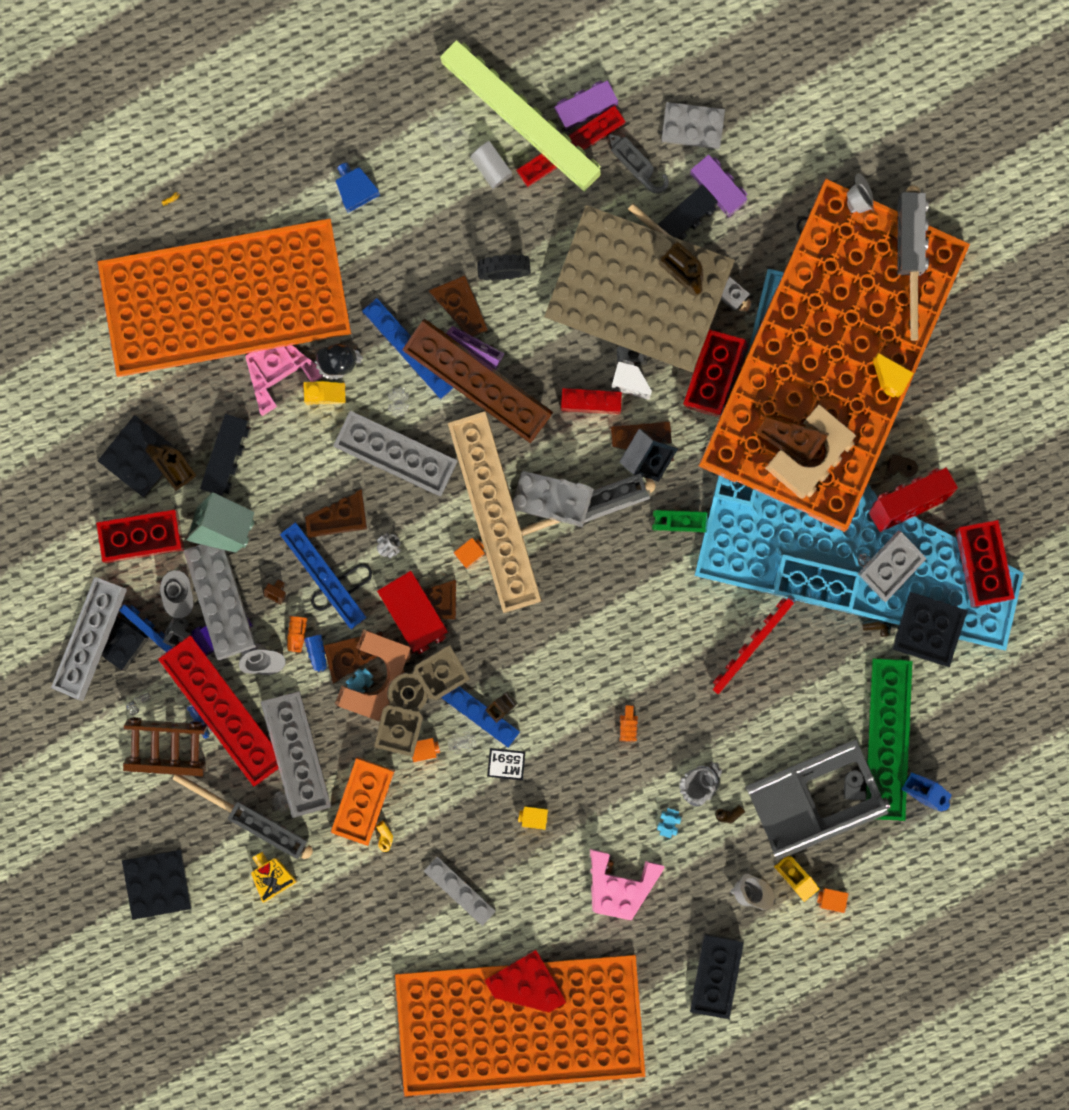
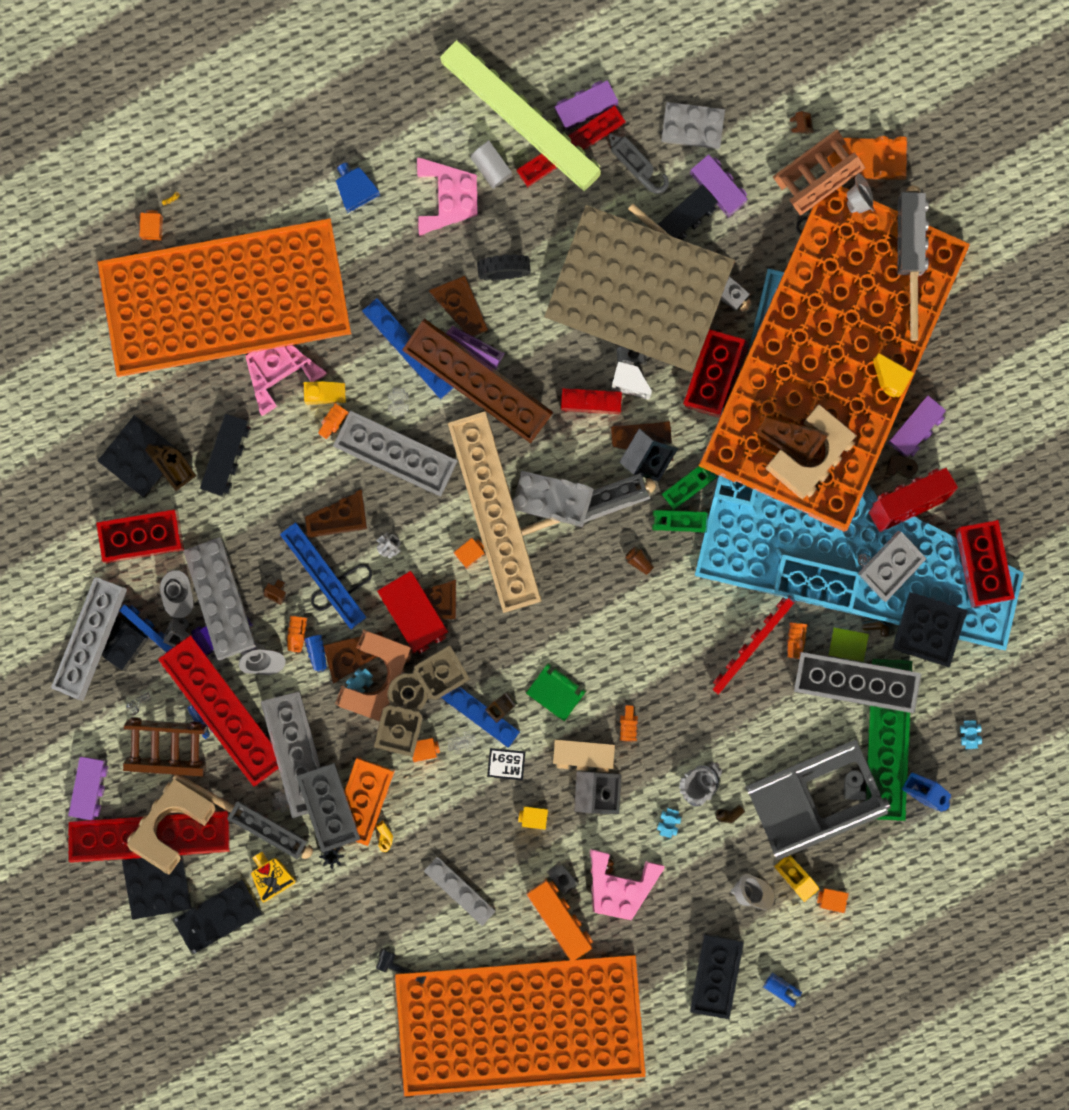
(88, 788): none -> medium lavender brick
(109, 837): none -> red plate
(151, 225): none -> orange brick
(176, 799): none -> tan arch
(217, 917): none -> black hinge
(221, 524): sand green slope -> none
(328, 807): none -> dark grey plate
(332, 421): none -> orange hinge
(336, 860): none -> black gear
(337, 360): black hair -> none
(386, 962): none -> black brick
(456, 195): none -> bright pink wing
(526, 984): red plate -> none
(555, 692): none -> green piece
(559, 920): none -> orange brick
(562, 878): none -> dark grey leg
(583, 755): none -> tan brick
(597, 793): none -> flat silver slope
(639, 560): none -> reddish brown cone
(677, 264): dark brown piece -> none
(687, 487): none -> green plate
(779, 986): none -> blue hinge
(796, 639): none -> orange hinge
(804, 123): none -> reddish brown tile
(827, 183): none -> nougat fence
(848, 644): none -> lime sticker
(858, 682): none -> light grey brick
(880, 156): none -> orange hinge
(917, 427): none -> medium lavender brick
(970, 737): none -> medium azure piece

